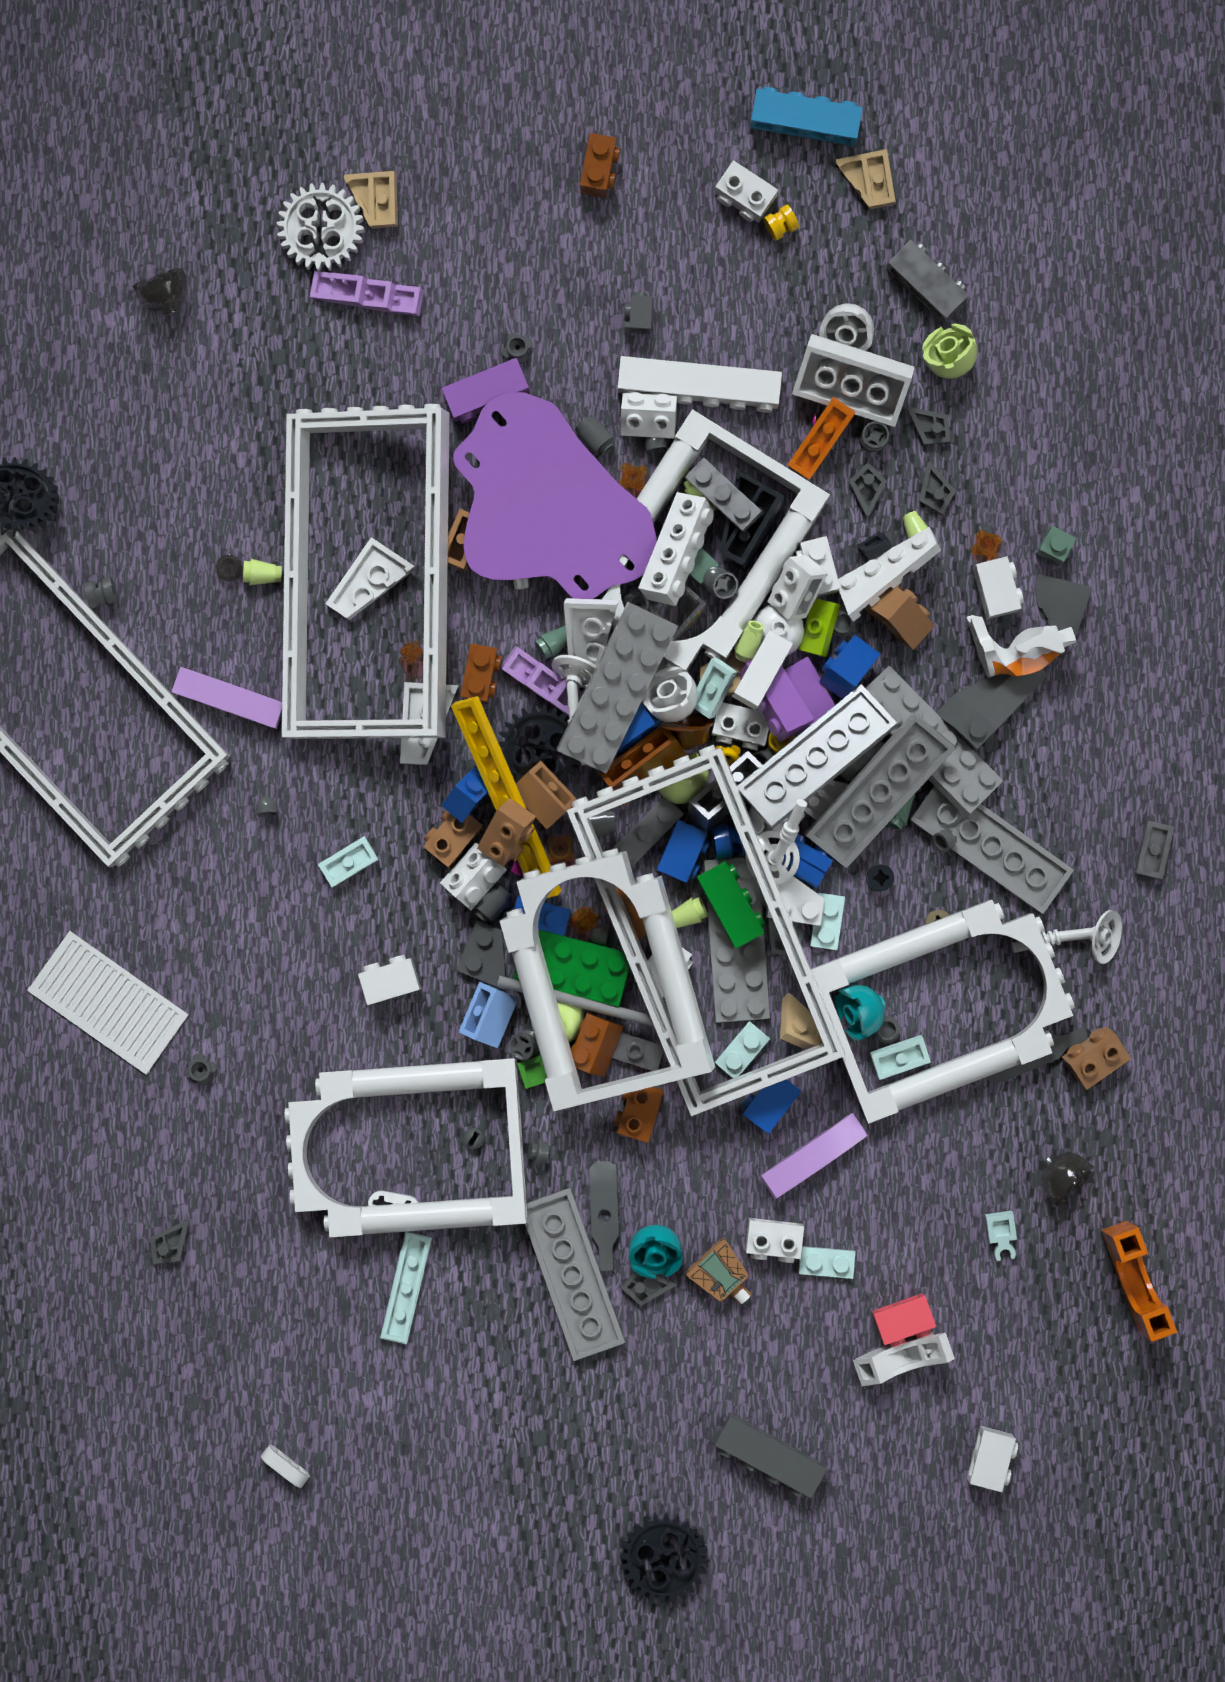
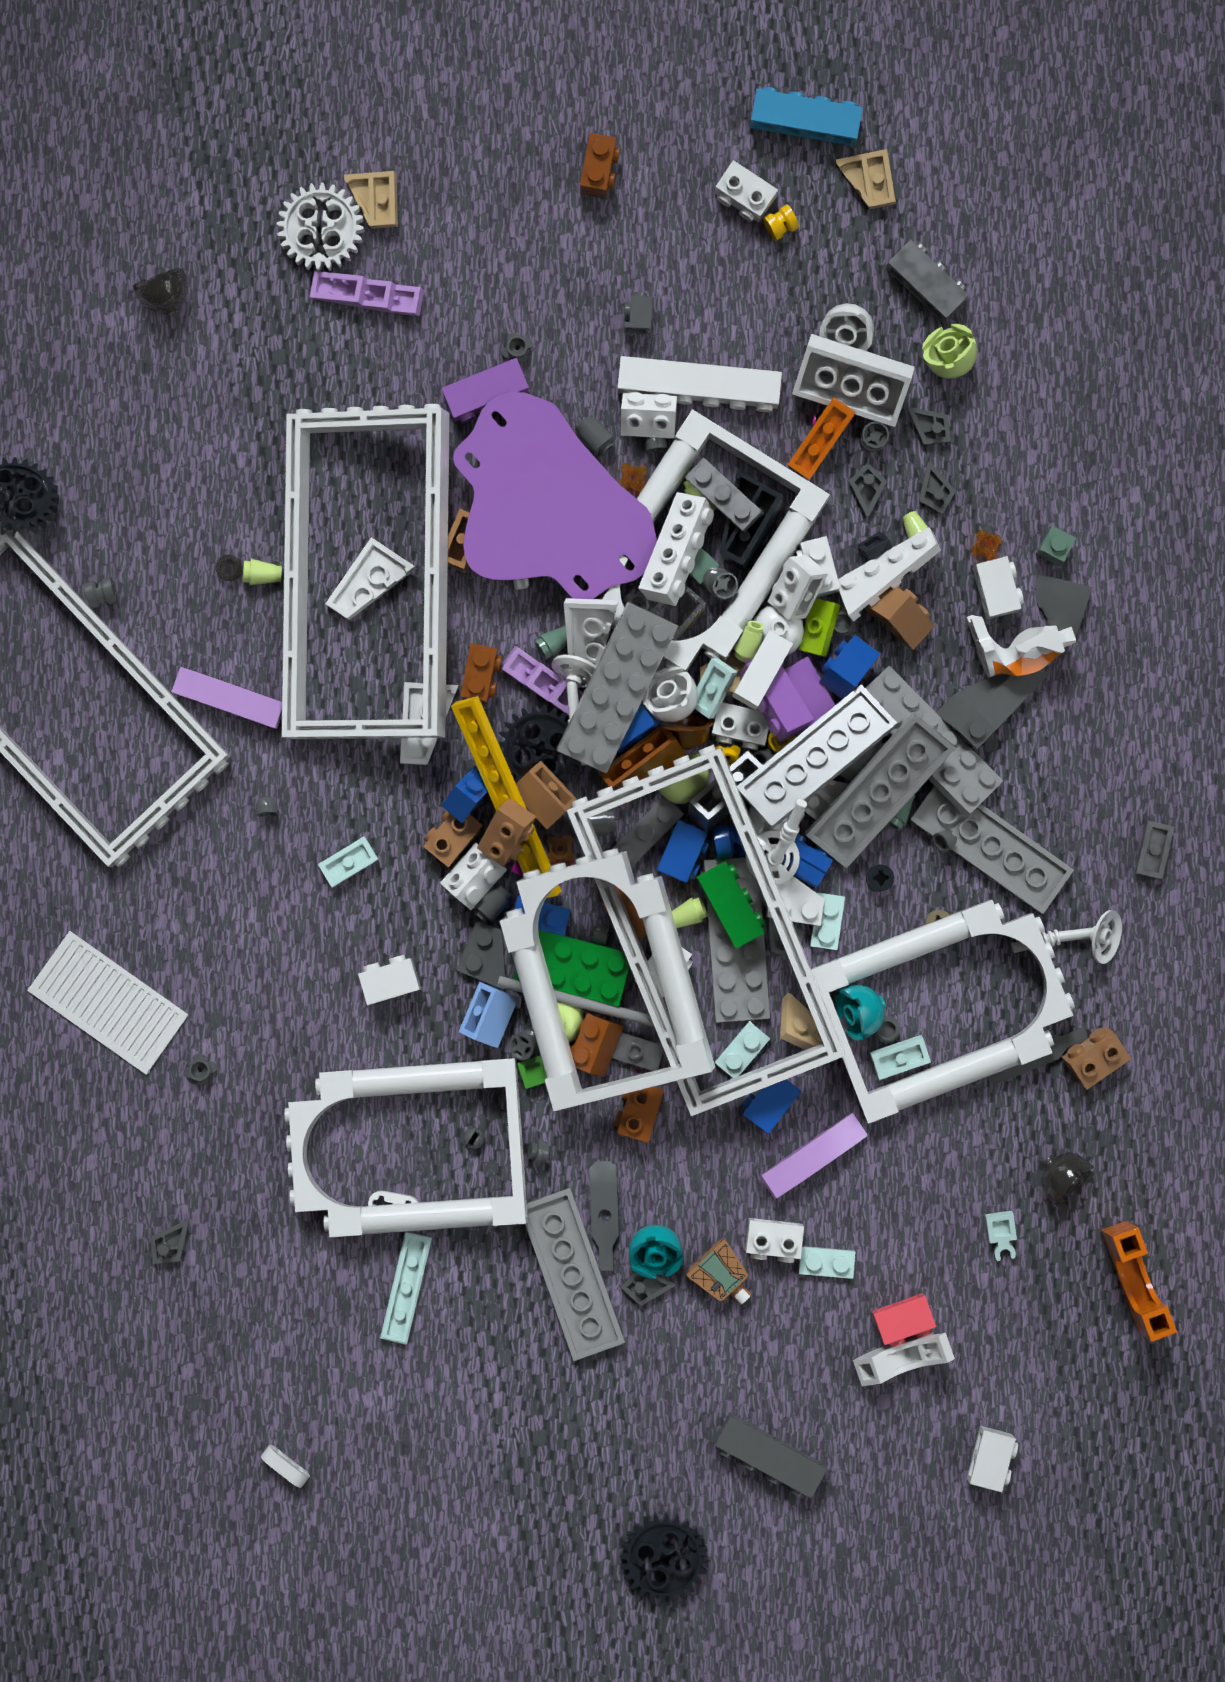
(410, 652): clear orange plate -> none
(584, 919): clear orange plate -> none

